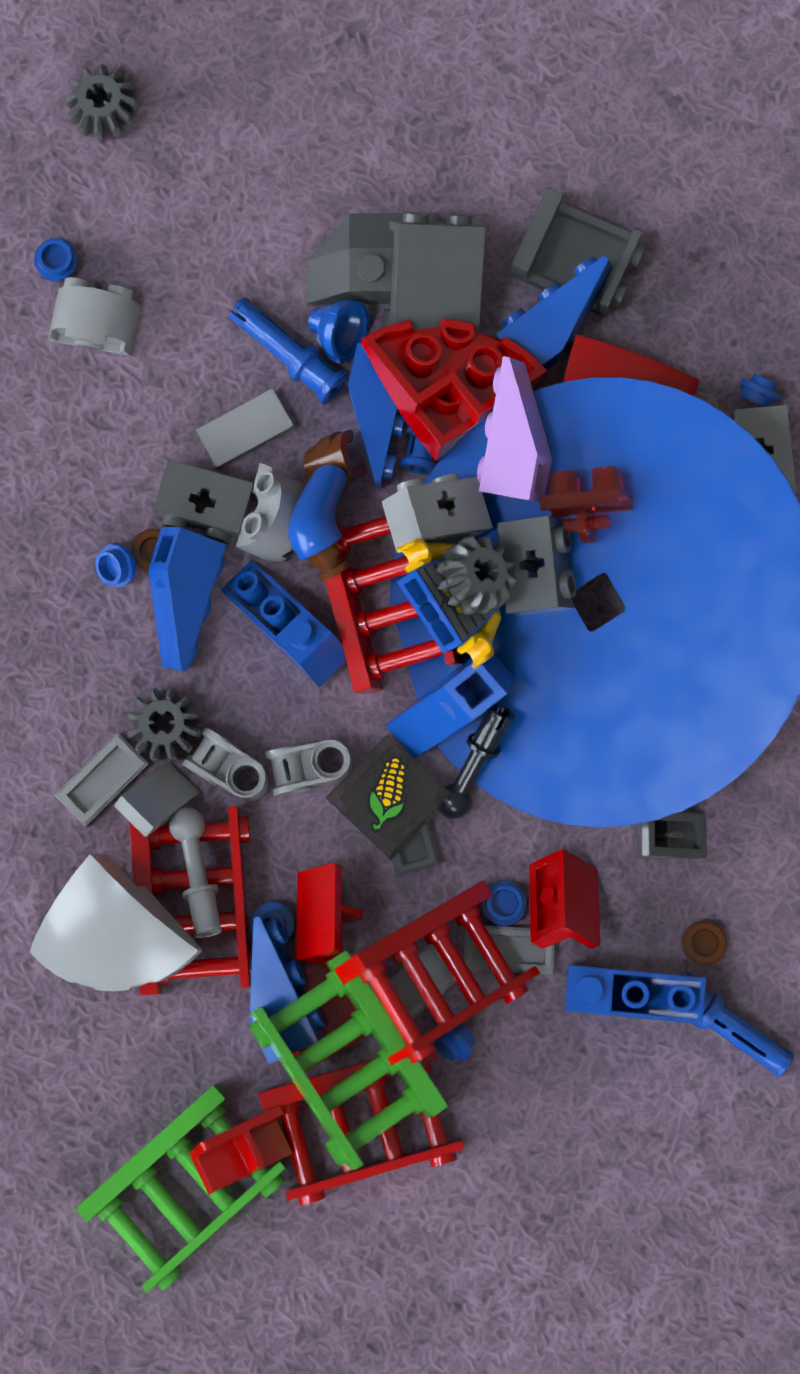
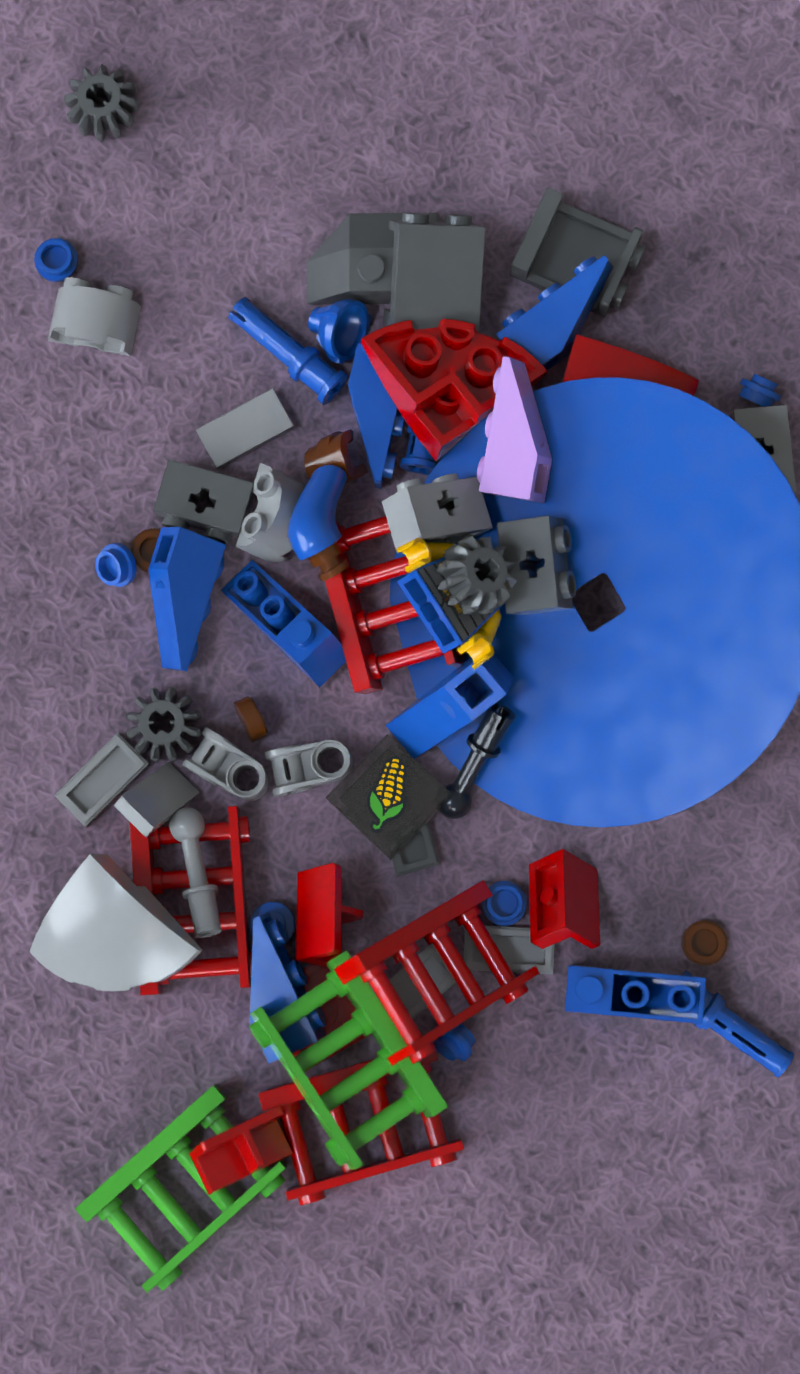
(251, 718): none -> reddish brown tile
(567, 501): clear red hips -> none
(673, 837): dark grey slope -> none

